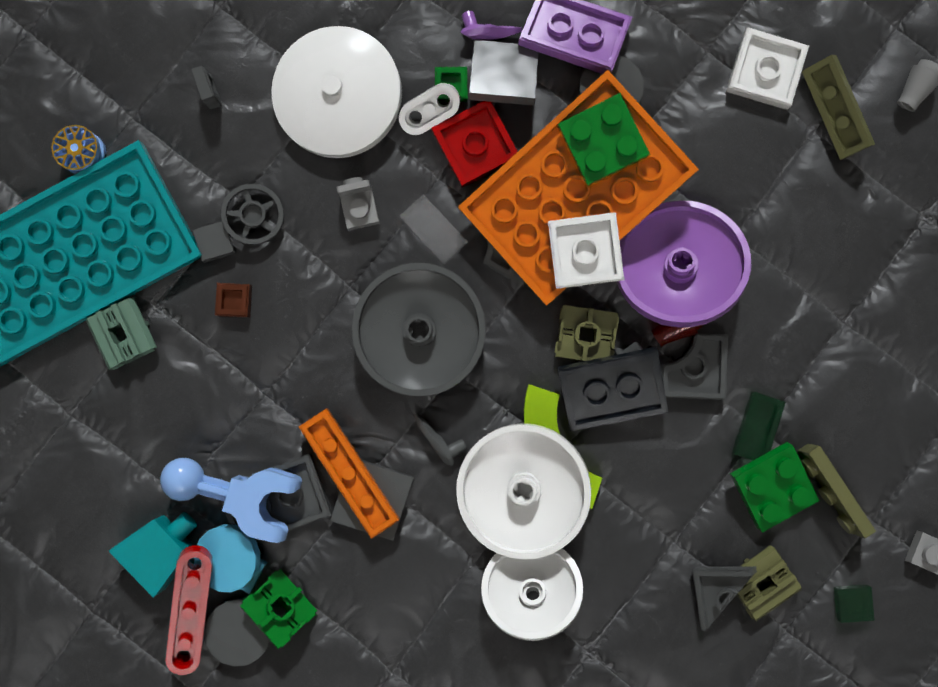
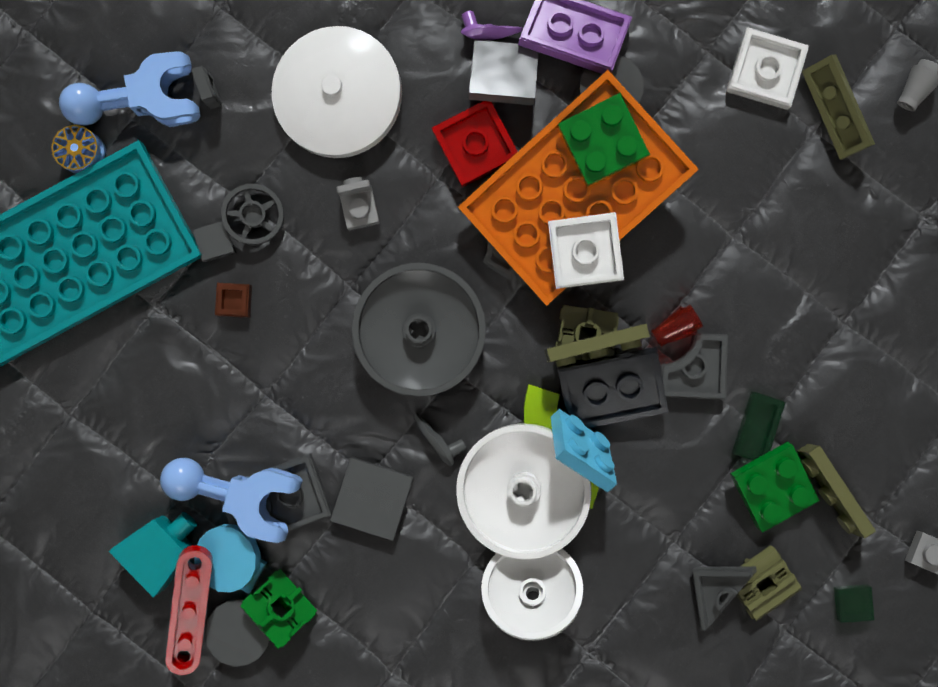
(129, 317): sand green piece -> none
(144, 94): none -> light blue piece
(349, 473): orange tile -> none
(430, 109): white plate -> none
(433, 229): clear tile -> none
(454, 76): green tile -> none
(583, 450): none -> medium azure plate
(597, 345): none -> olive plate
(684, 264): medium lavender dish -> none

